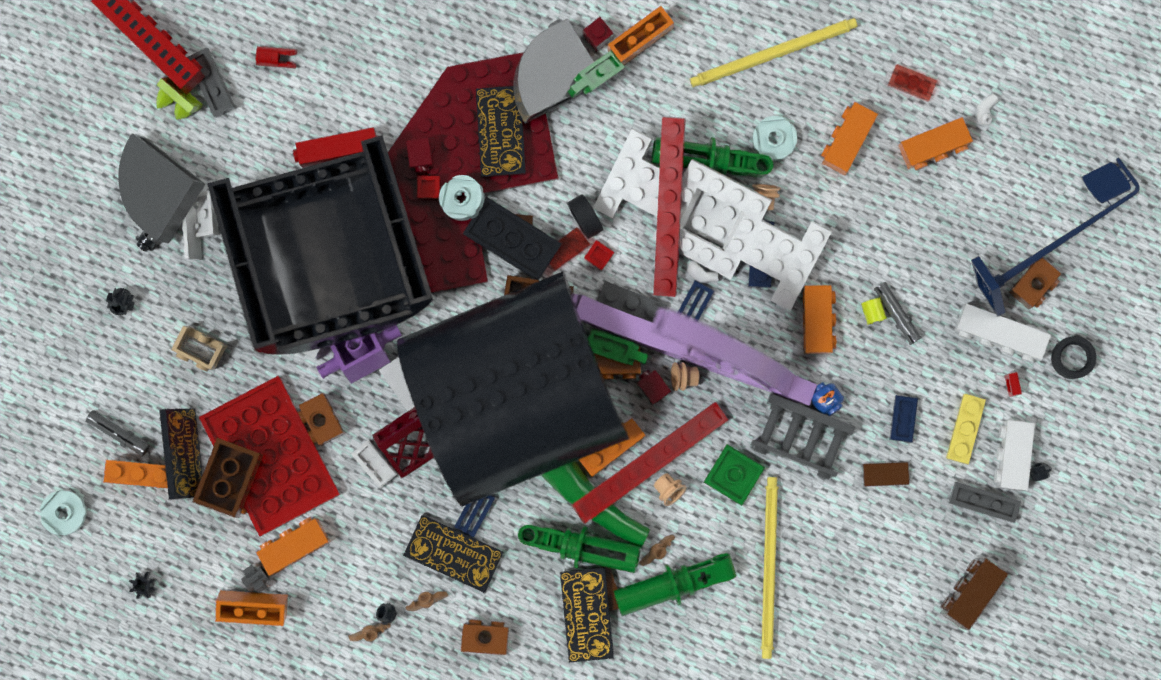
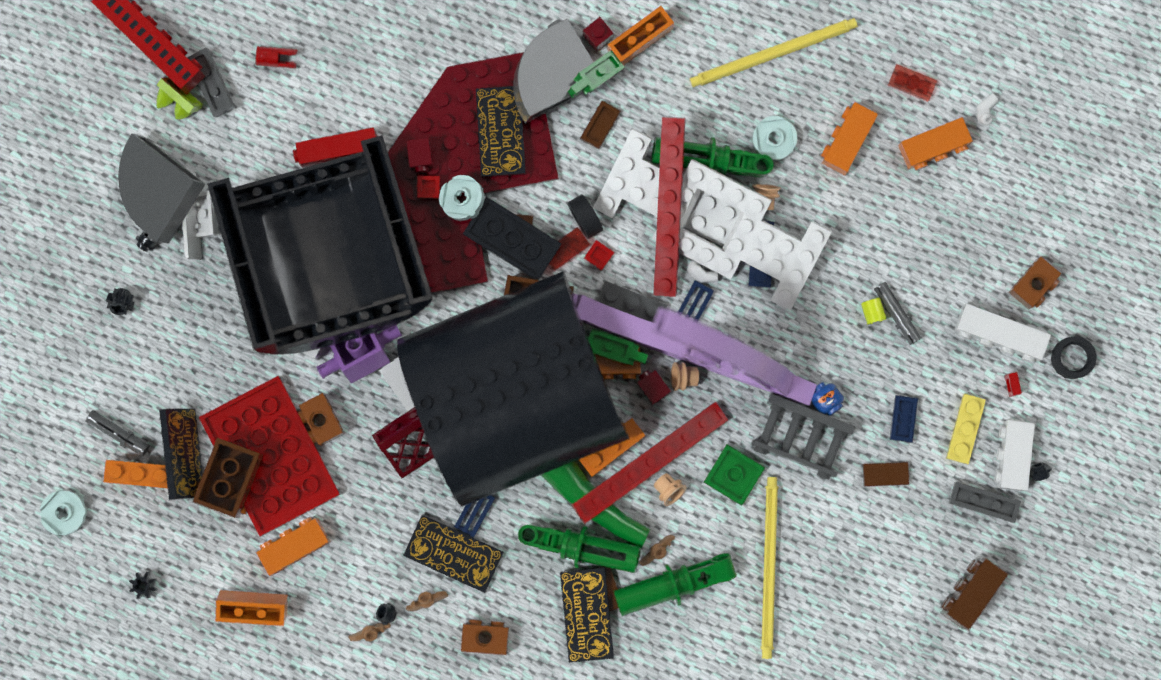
(199, 348): tan window -> none
(255, 579): dark grey gear -> none
(374, 464): white plate -> none
(600, 125): none -> reddish brown tile
(818, 319): orange brick -> none
(1104, 185): dark blue piece -> none

